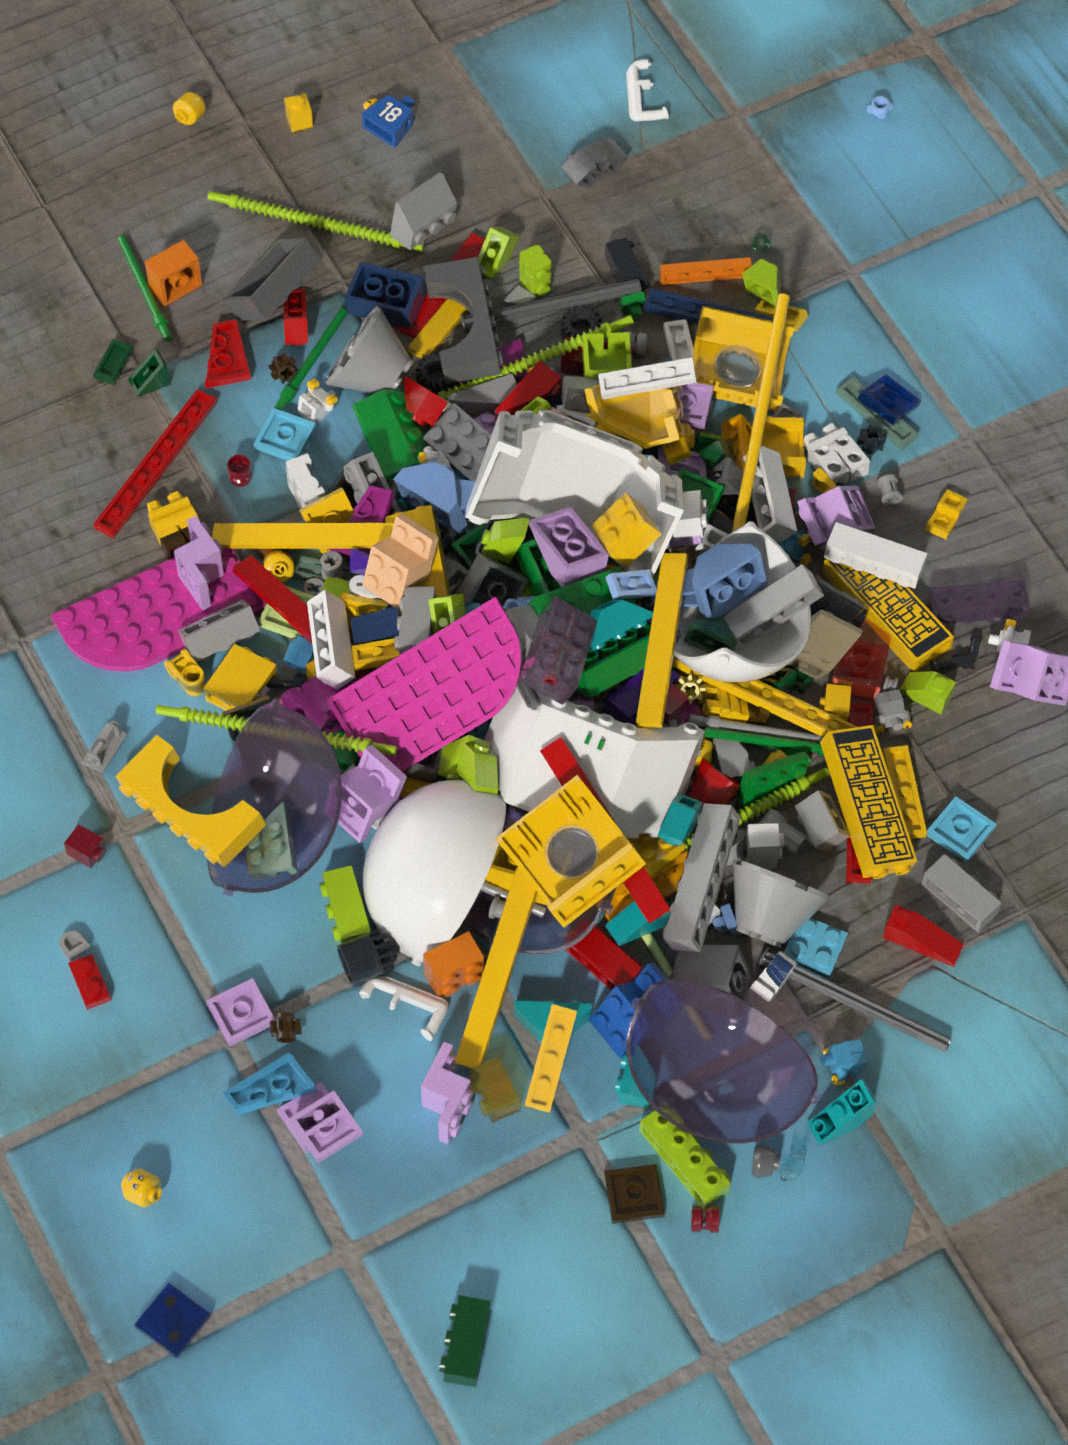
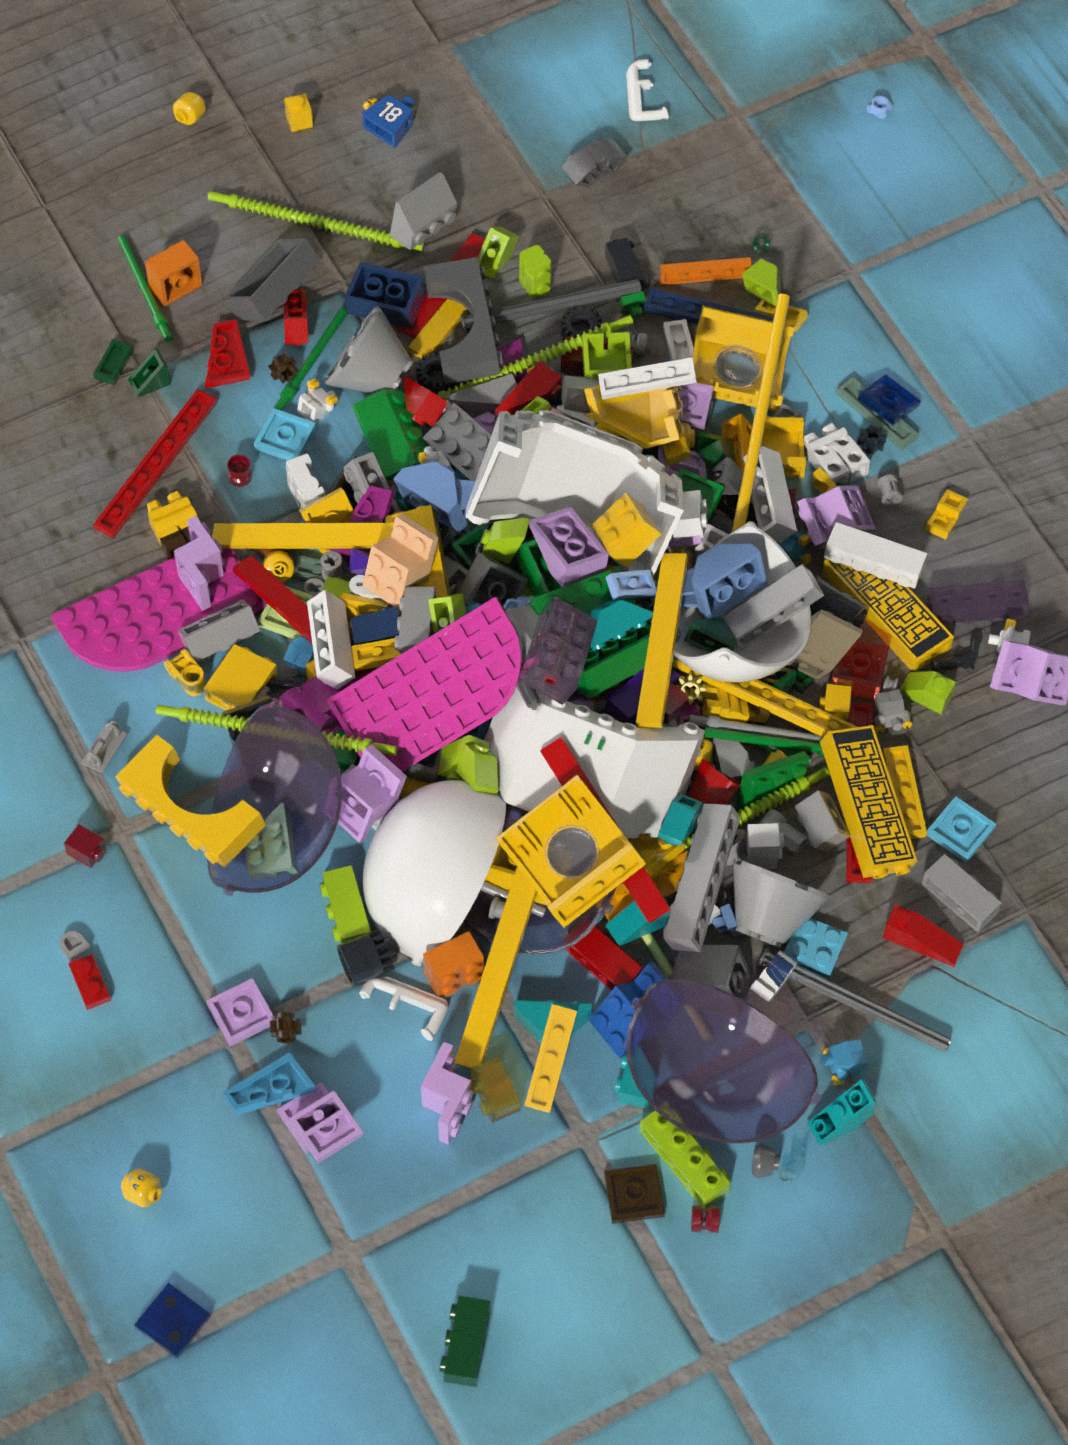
(519, 296): light grey tile -> none

